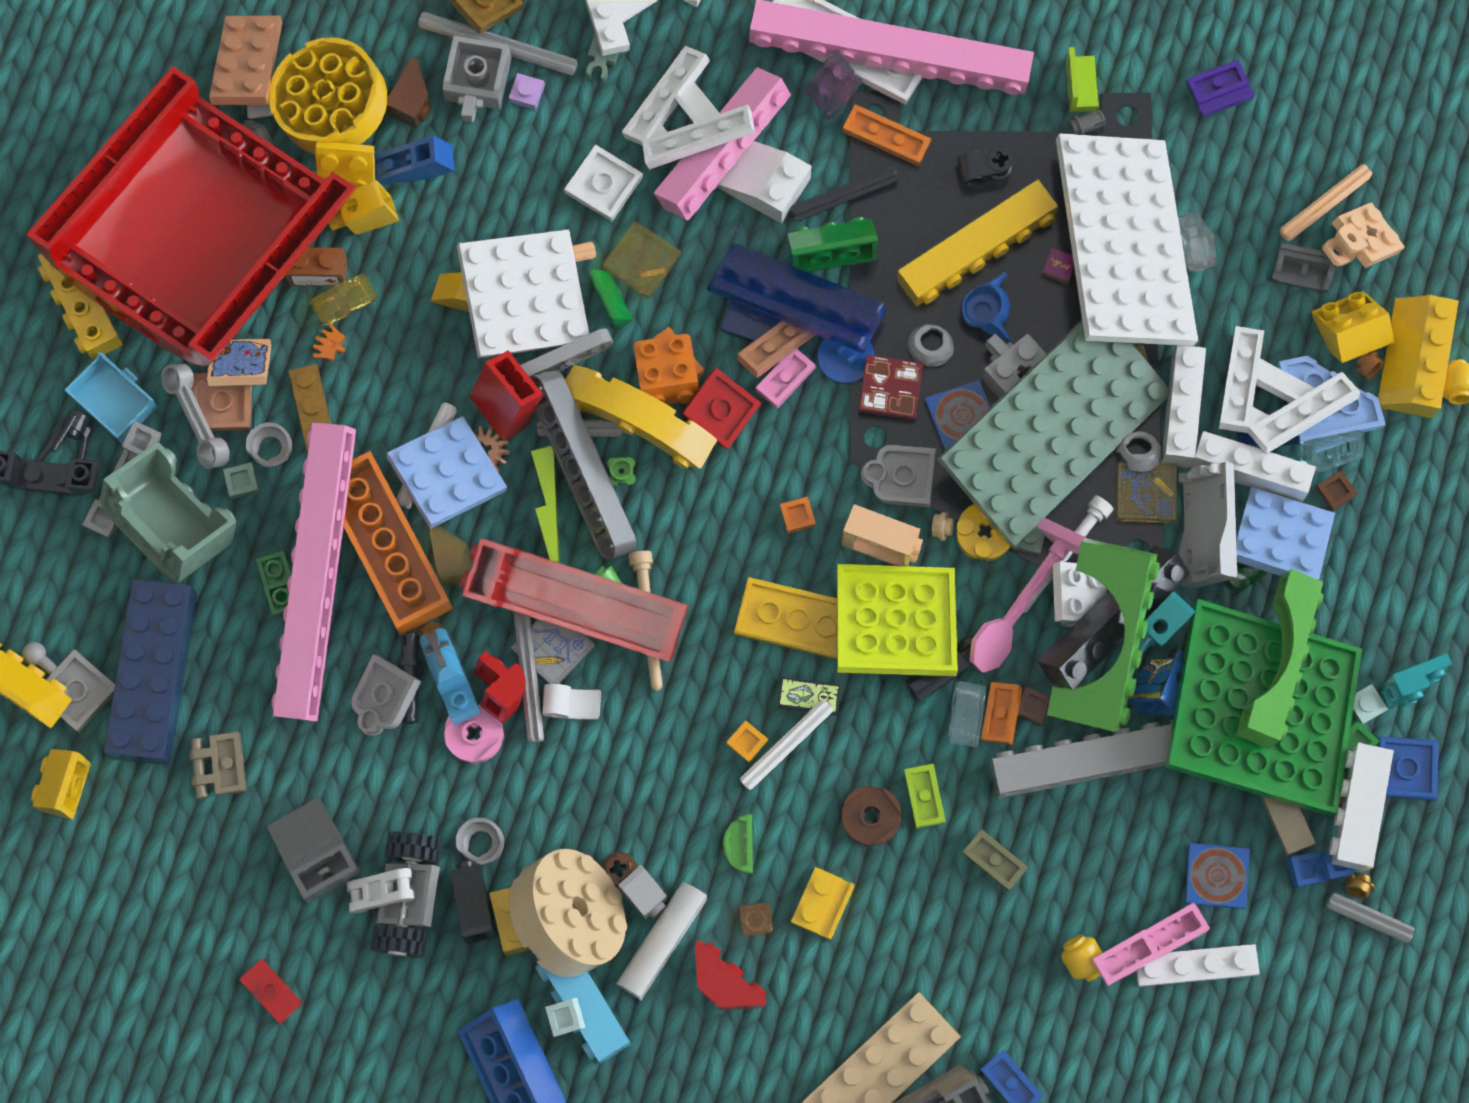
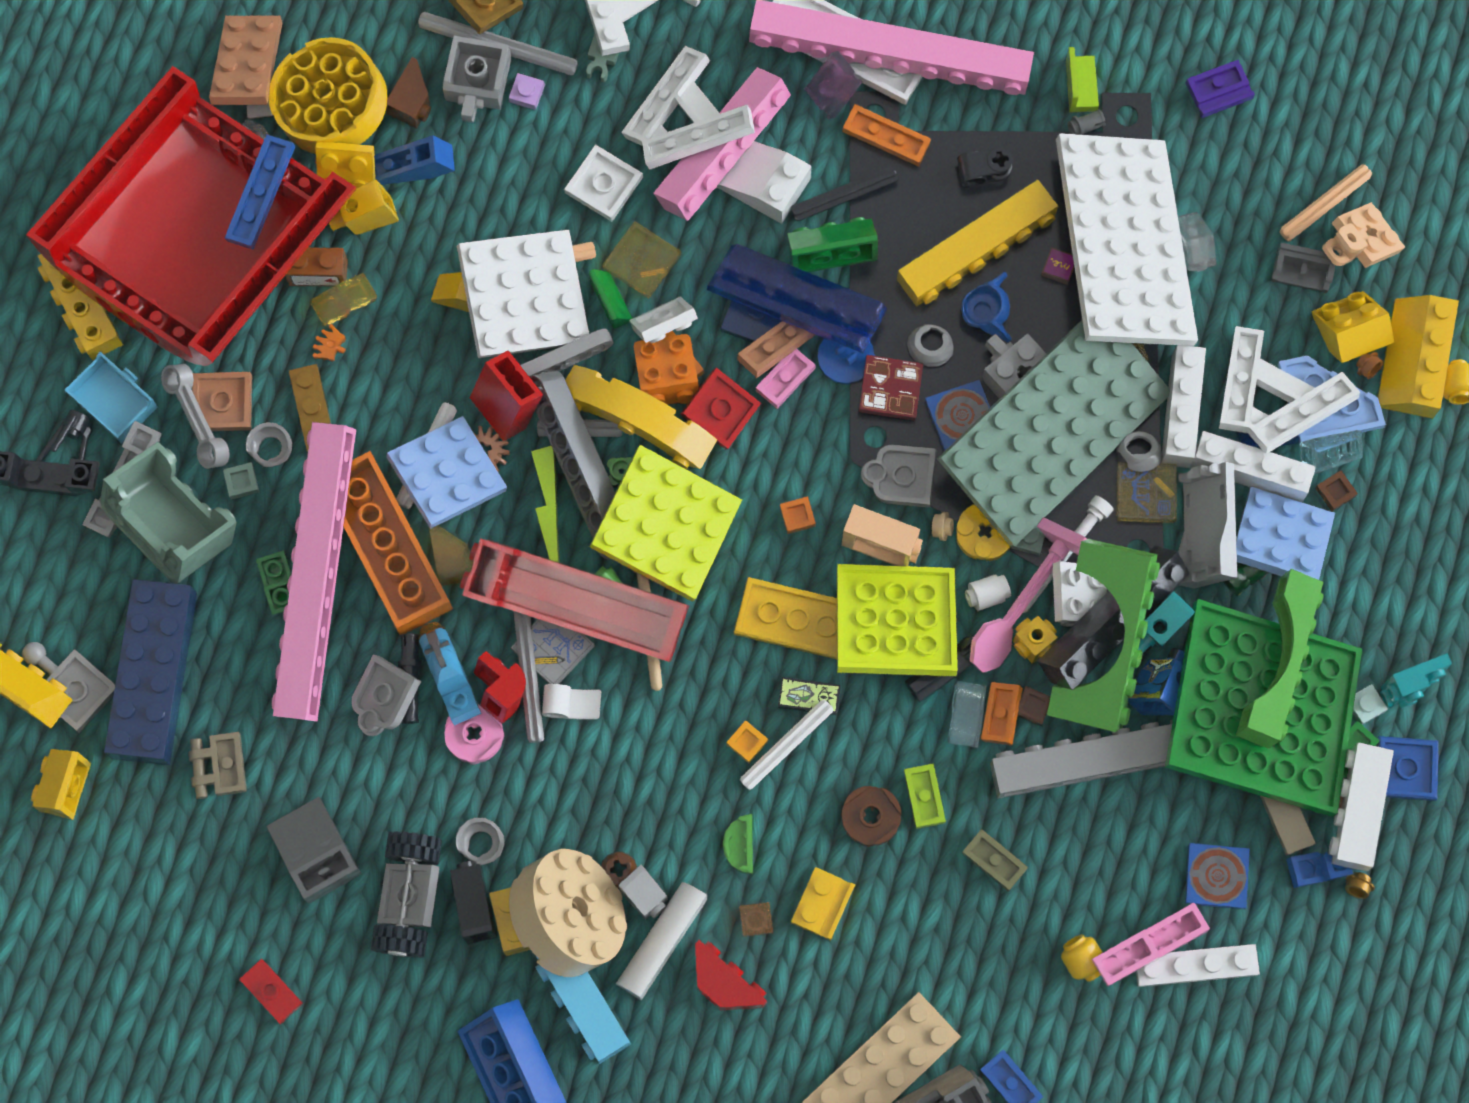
(241, 363): tile -> none
(260, 192): none -> blue plate
(379, 890): white plate -> none
(565, 1017): light aqua plate -> none
(663, 319): none -> white plate
(665, 523): none -> neon yellow plate
(987, 592): none -> white brick
(1032, 648): none -> yellow brick
(1370, 917): light grey axle -> none

